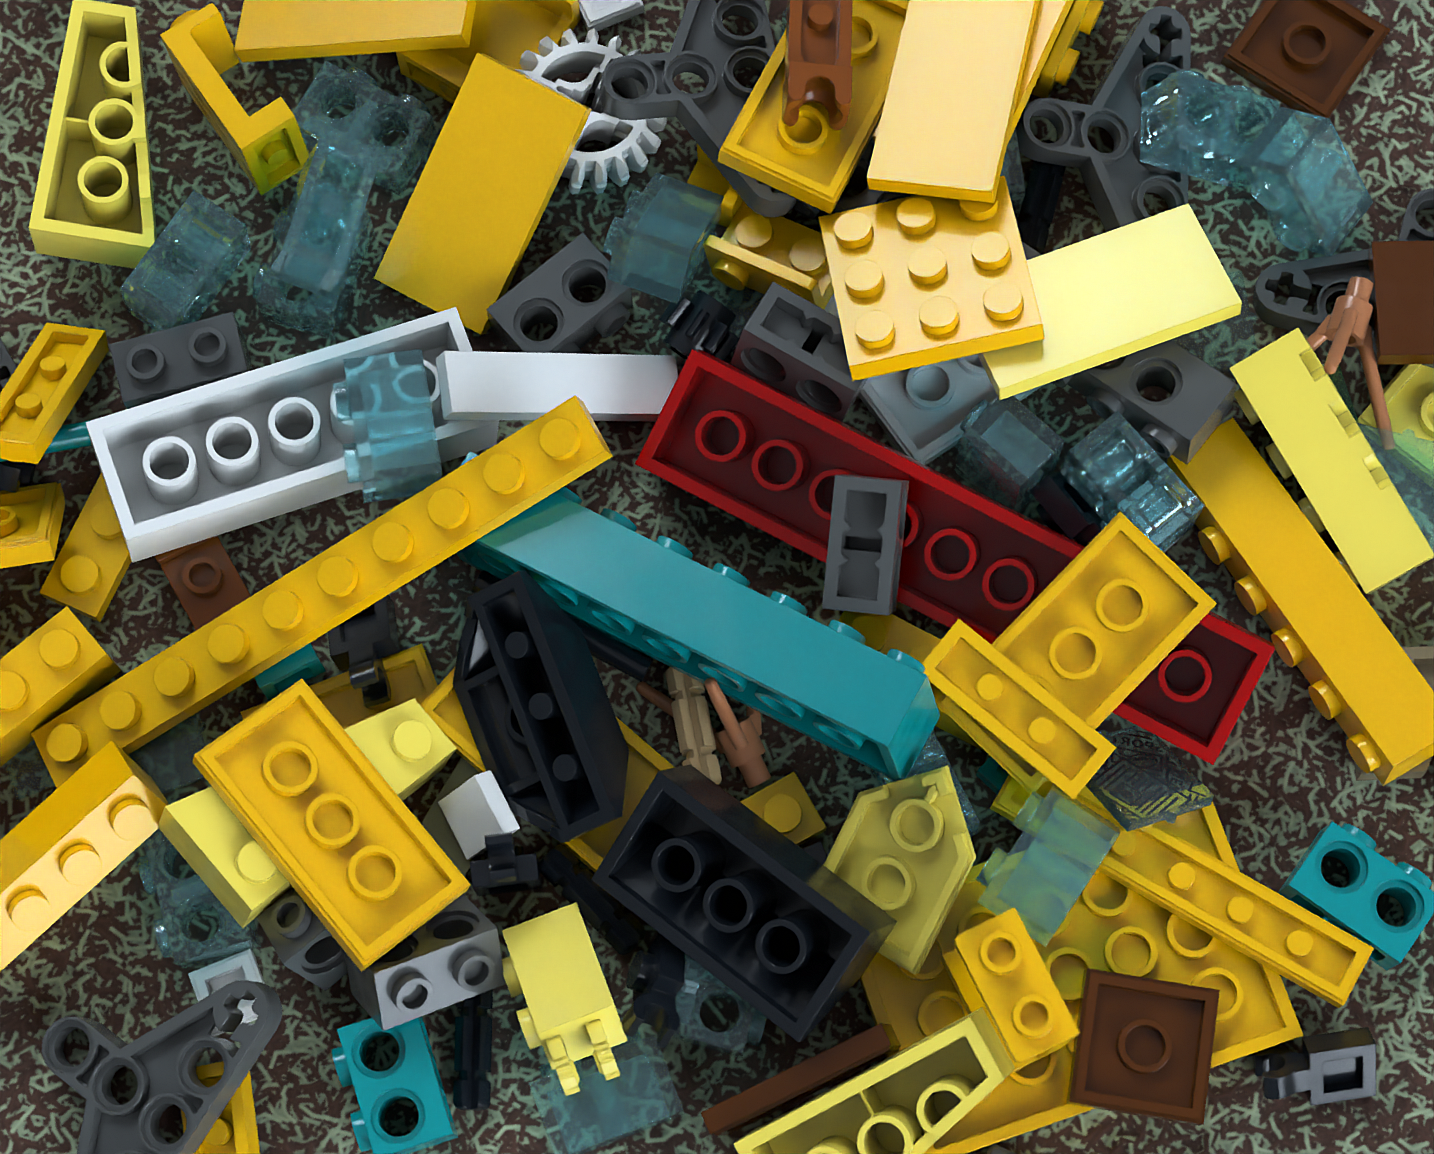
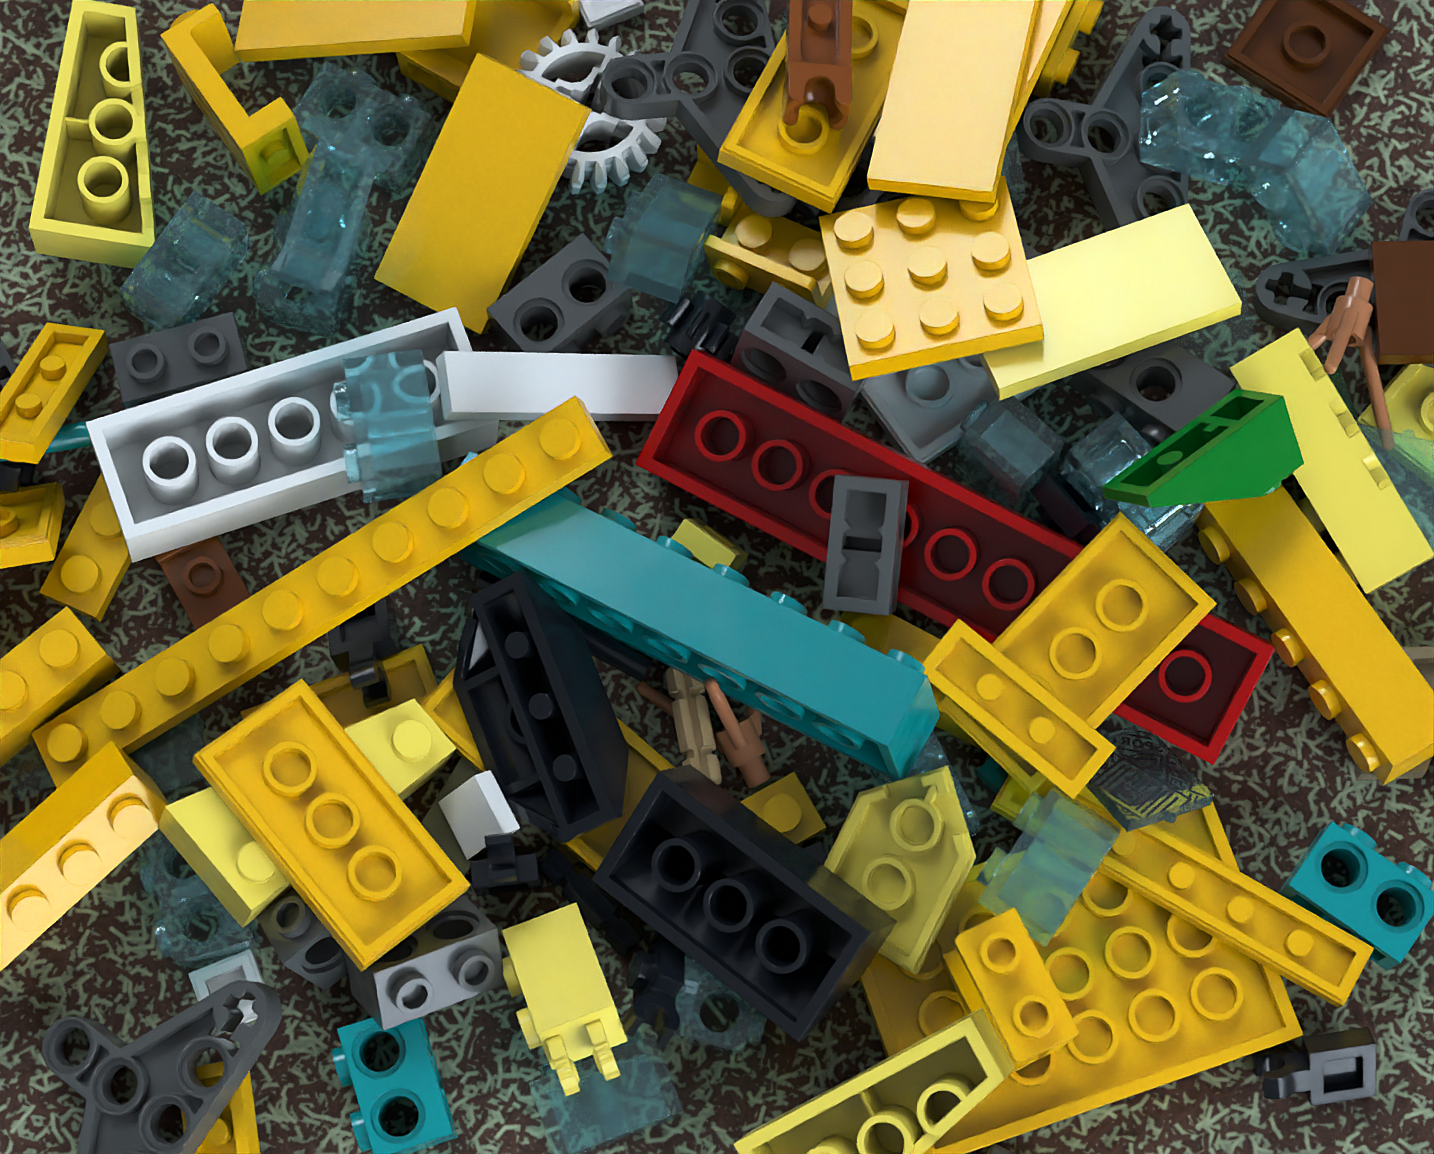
(299, 665): teal plate -> none
(473, 1053): black axle -> none
(708, 544): none -> light yellow tile
(801, 1080): reddish brown tile -> none
(1040, 203): black axle -> none
(1143, 1047): reddish brown tile -> none
(1225, 453): none -> green slope

